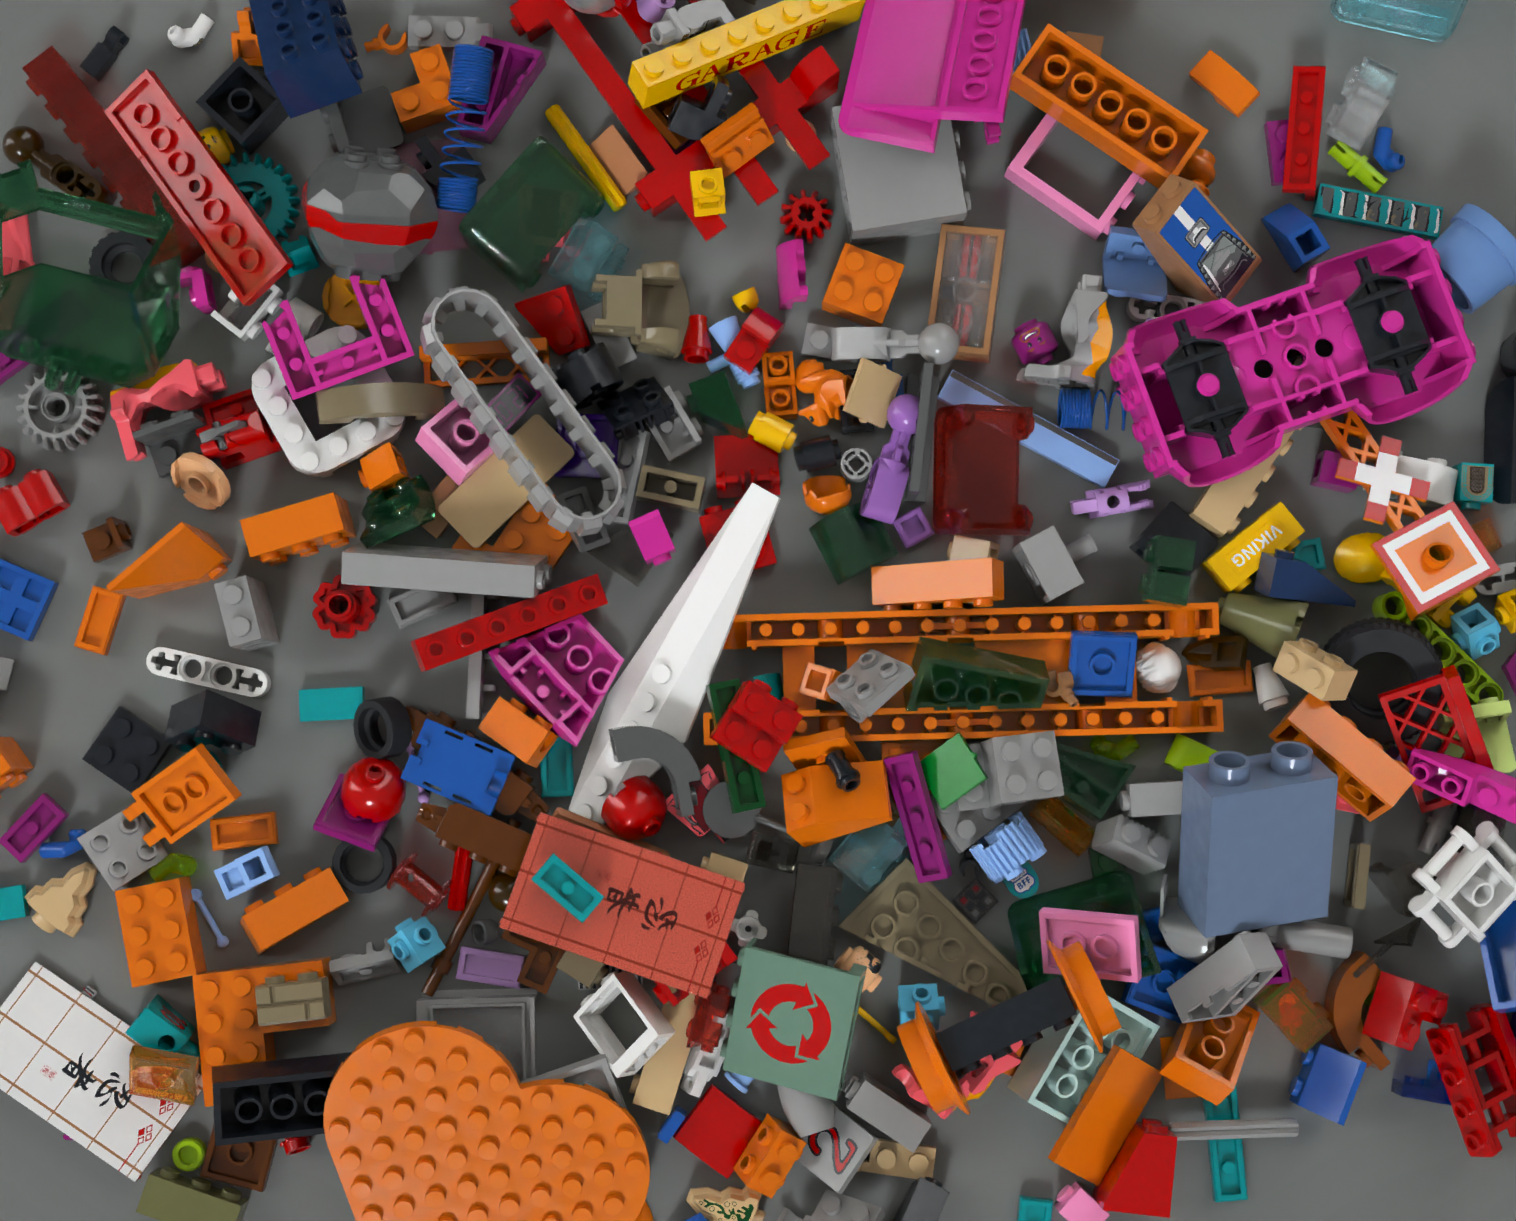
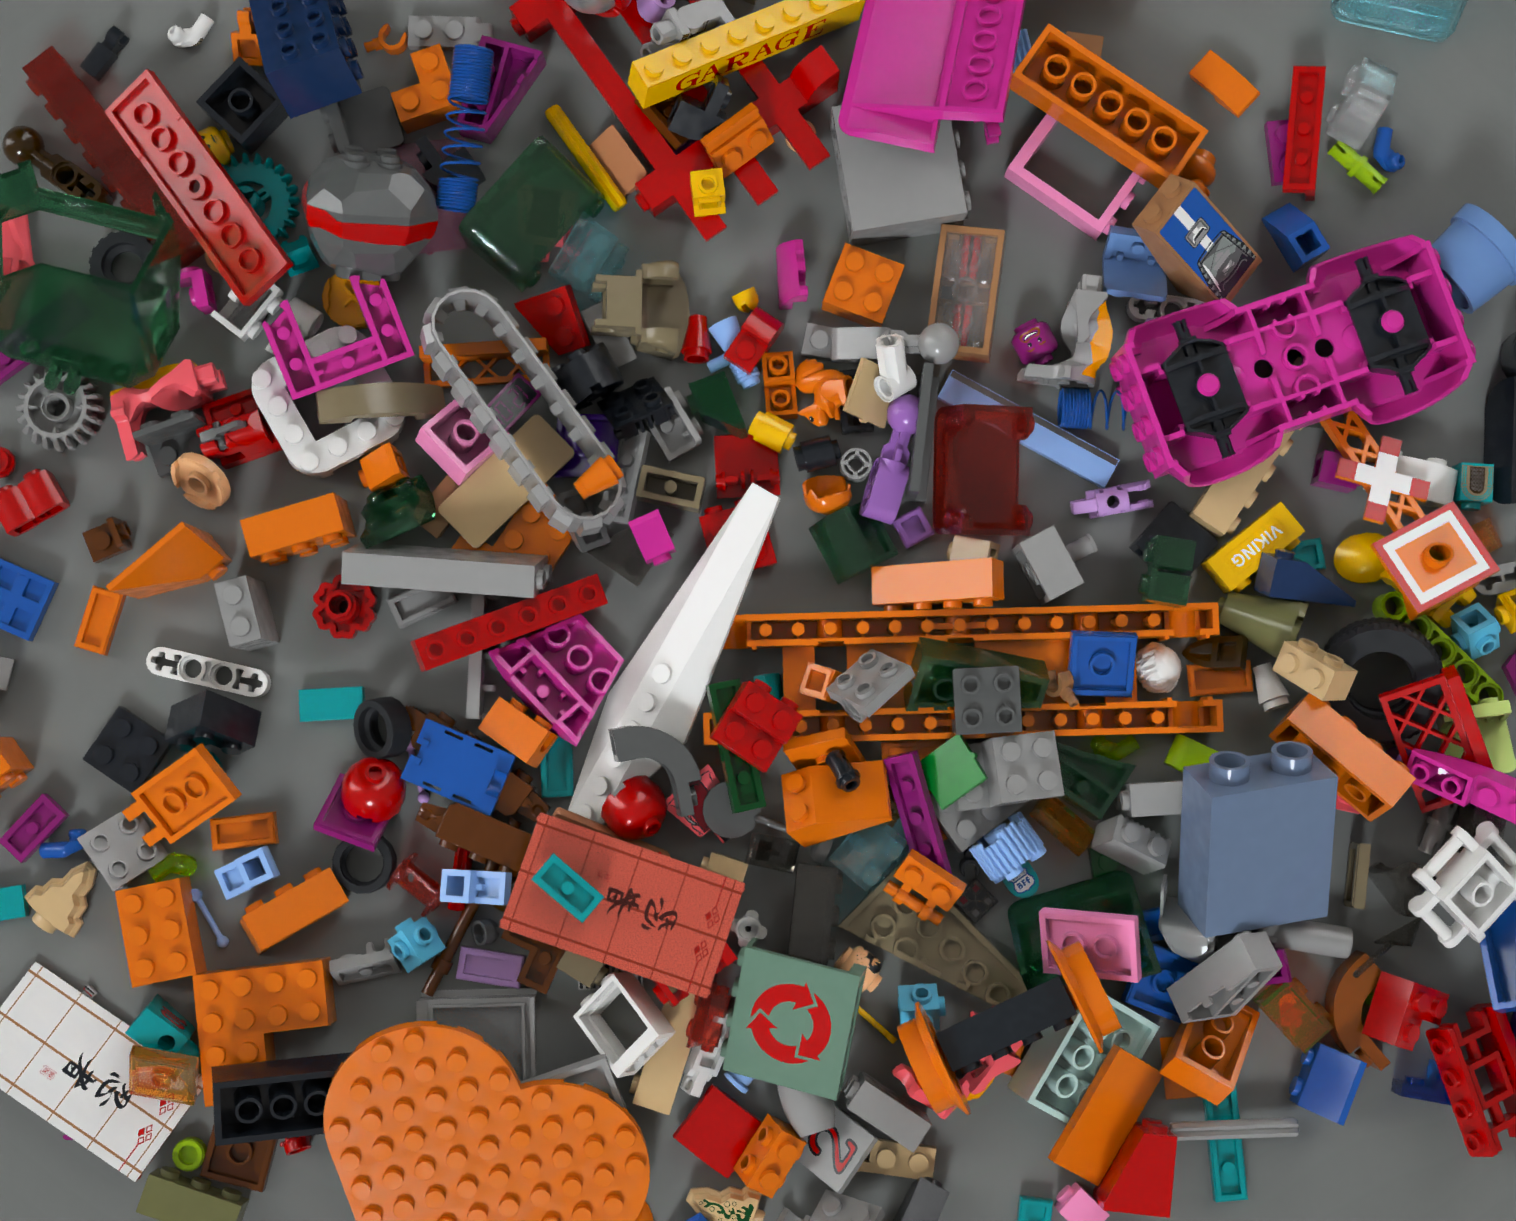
(293, 999): dark tan brick -> none
(475, 886): none -> light blue brick
(598, 477): none -> orange cone
(671, 1124): blue tile -> none
(819, 213): red gear -> none
(895, 375): none -> white piece
(930, 881): none -> orange plate
(986, 700): none -> dark grey bracket
(1377, 211): tile -> none

